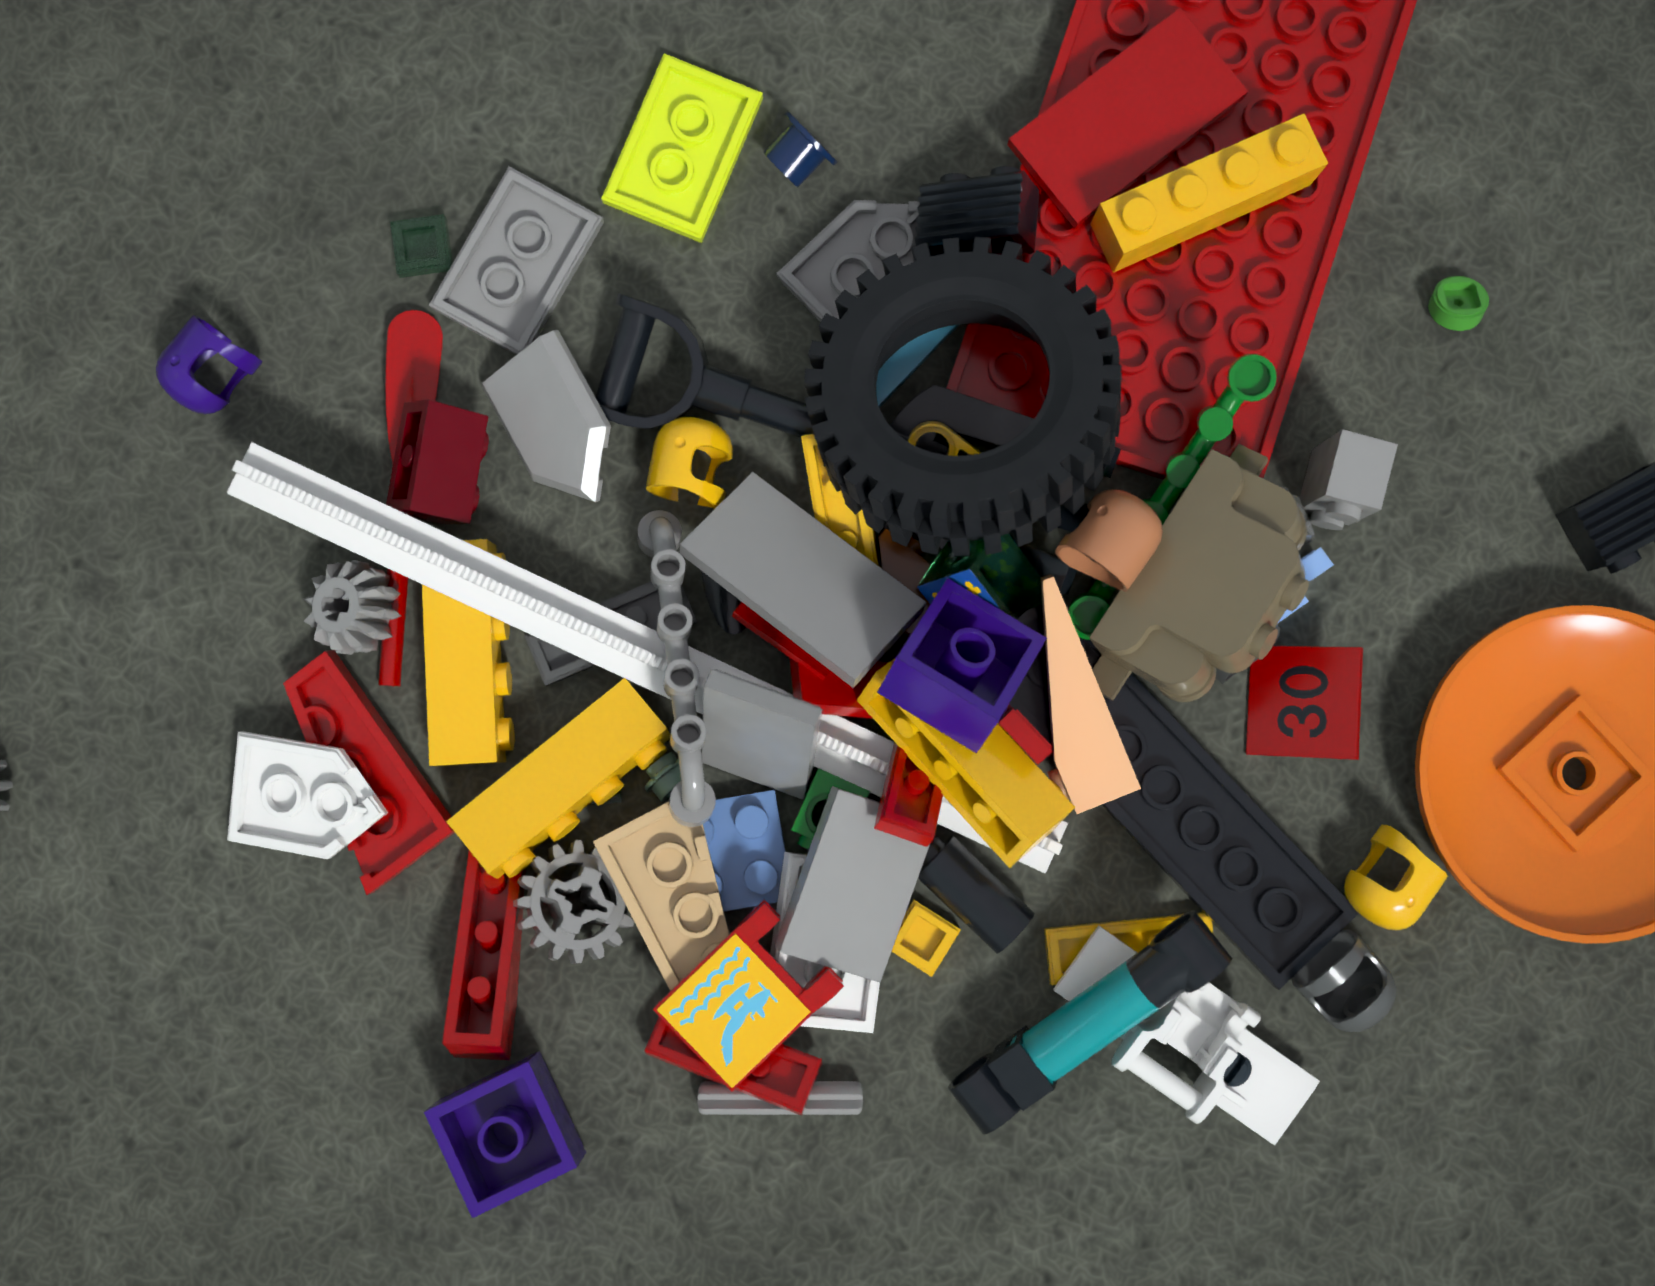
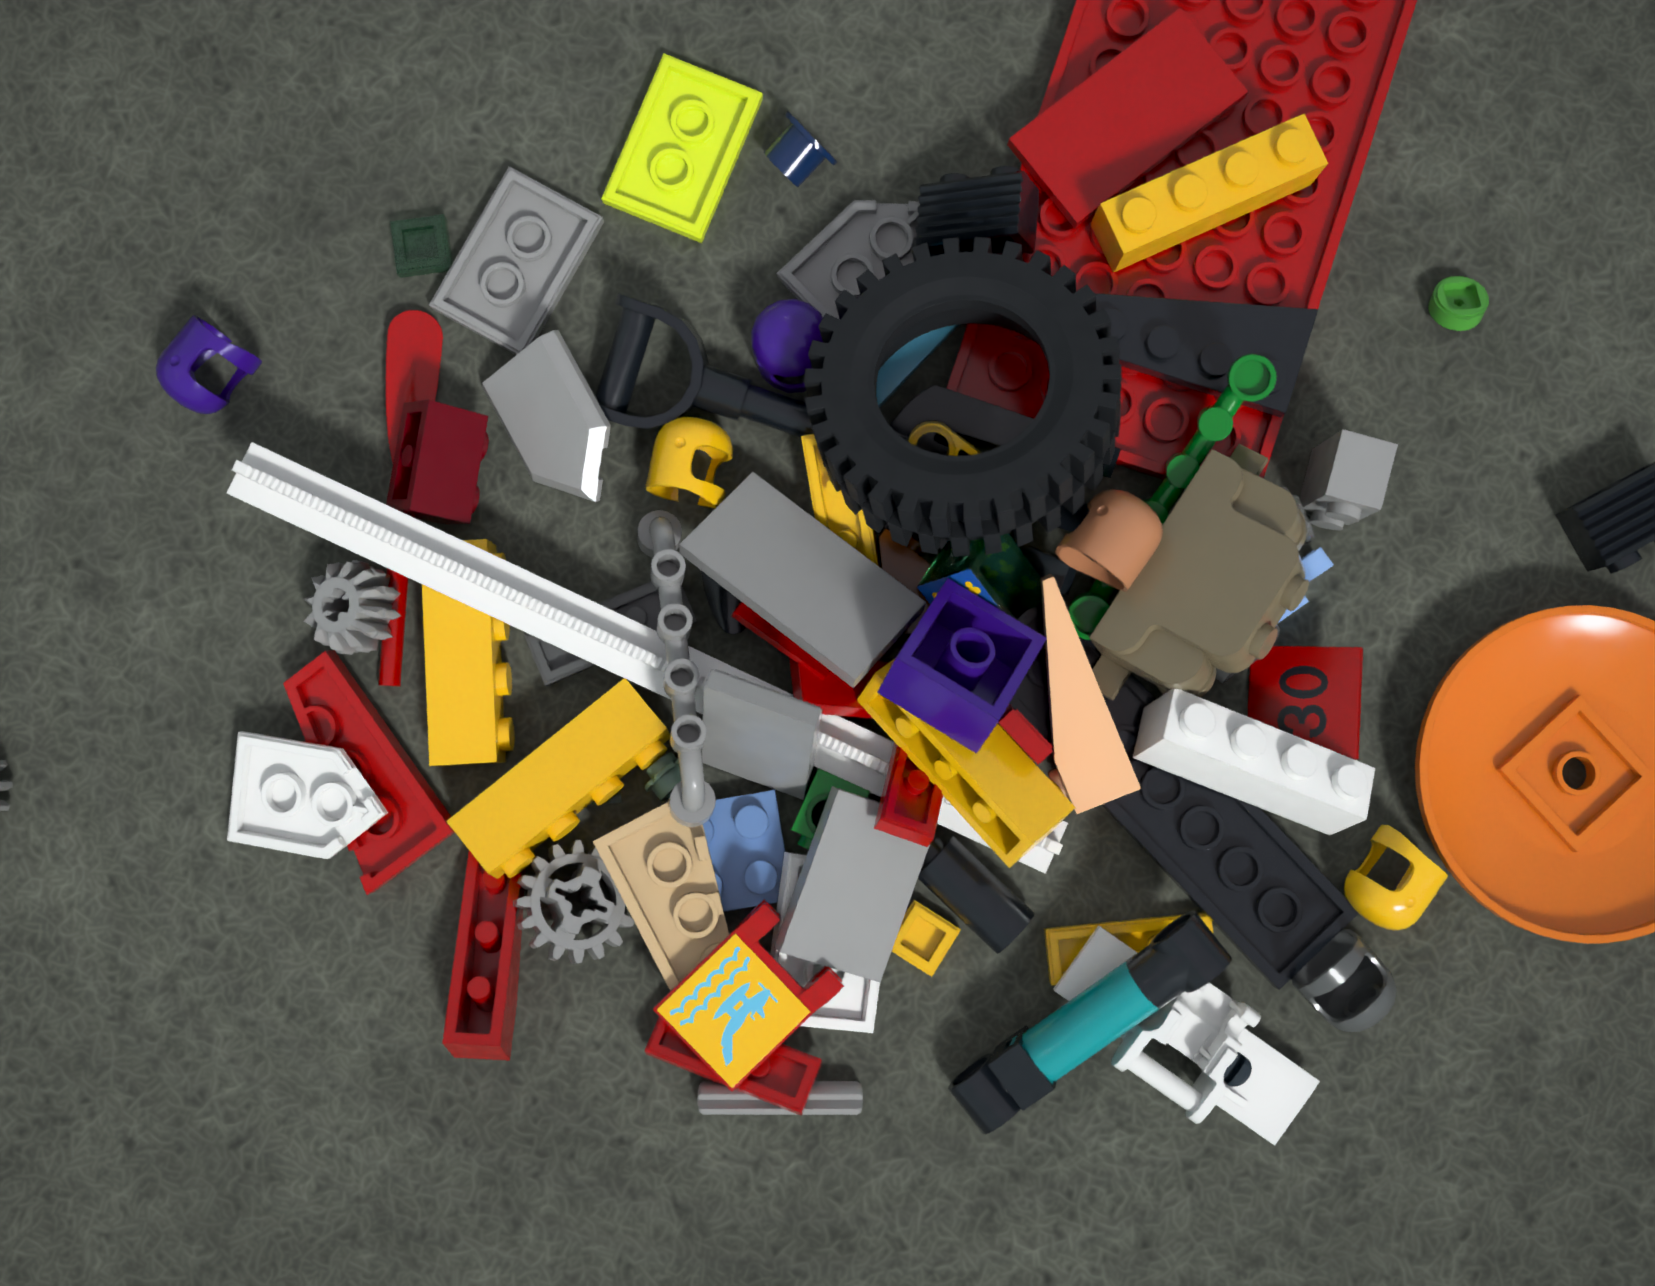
(505, 1134): dark purple brick -> none
(783, 341): none -> dark purple helmet
(1199, 340): none -> black wing
(1254, 762): none -> white brick

